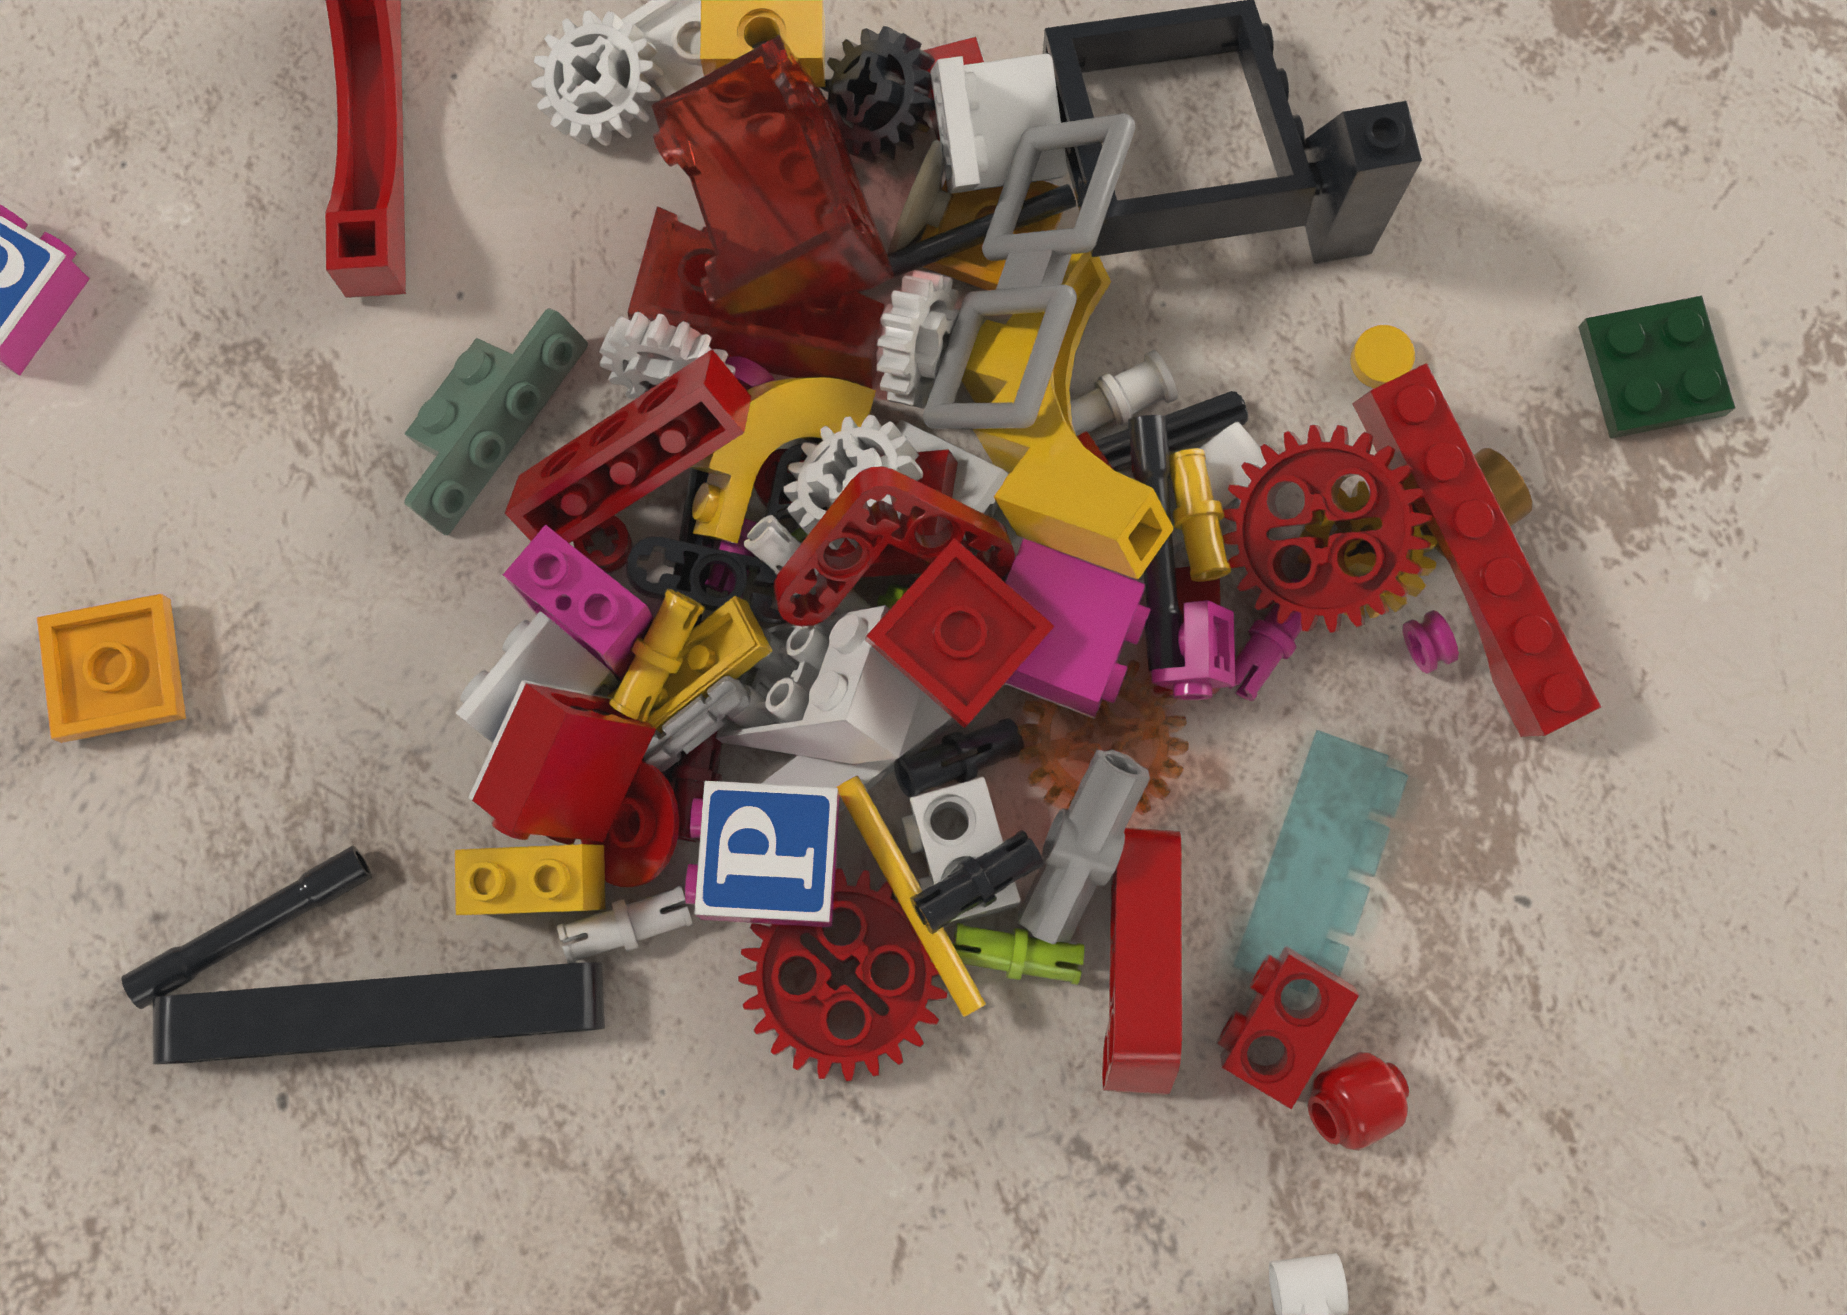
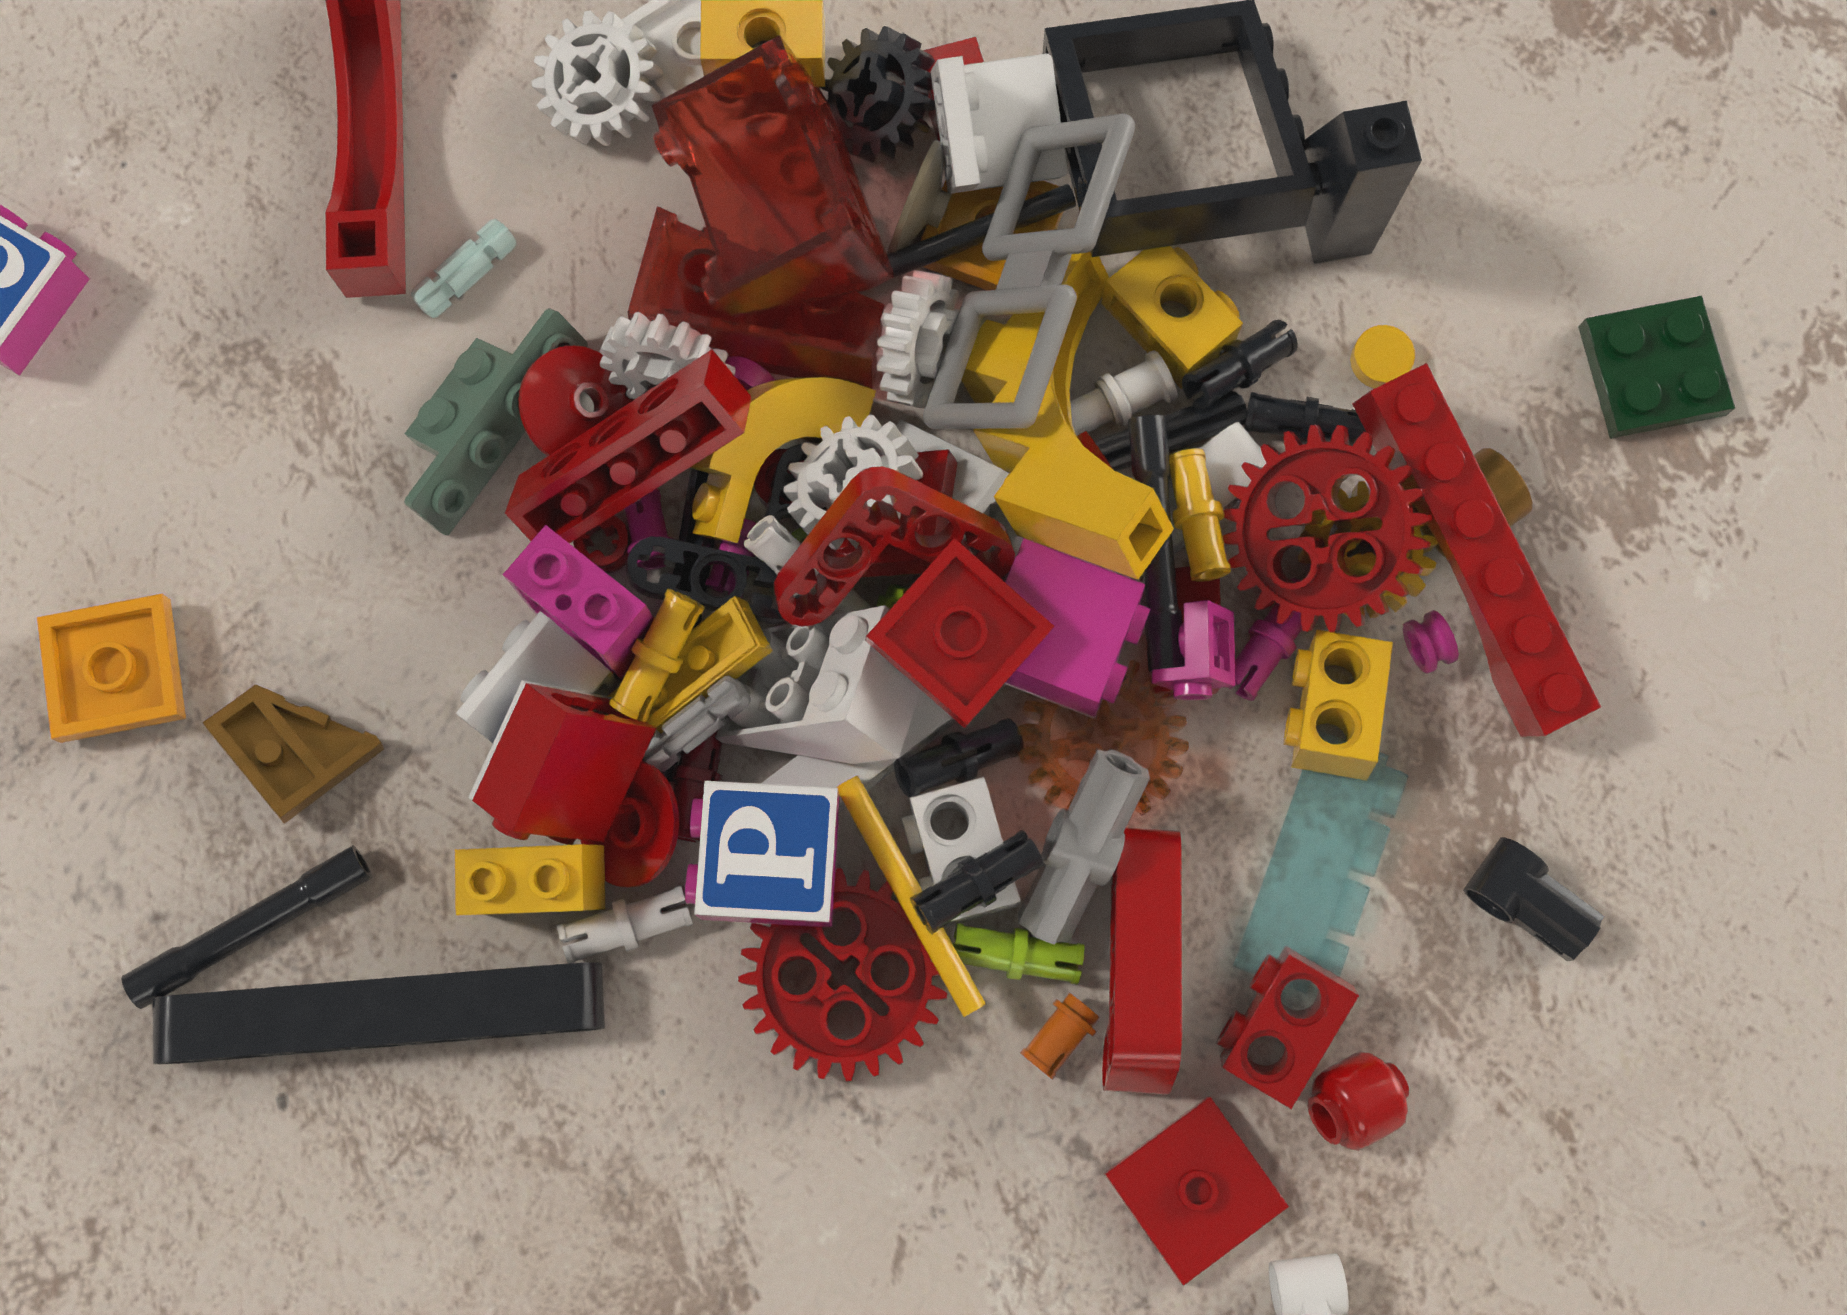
(288, 749): none -> pearl gold wing
(463, 268): none -> light aqua axle
(552, 393): none -> red dish
(647, 520): none -> dark pink pin
(1060, 1035): none -> orange pin
(1162, 276): none -> yellow brick
(1196, 1190): none -> red plate
(1239, 364): none -> black pin
(1281, 415): none -> black pin
(1352, 707): none -> yellow brick
(1517, 889): none -> black piece

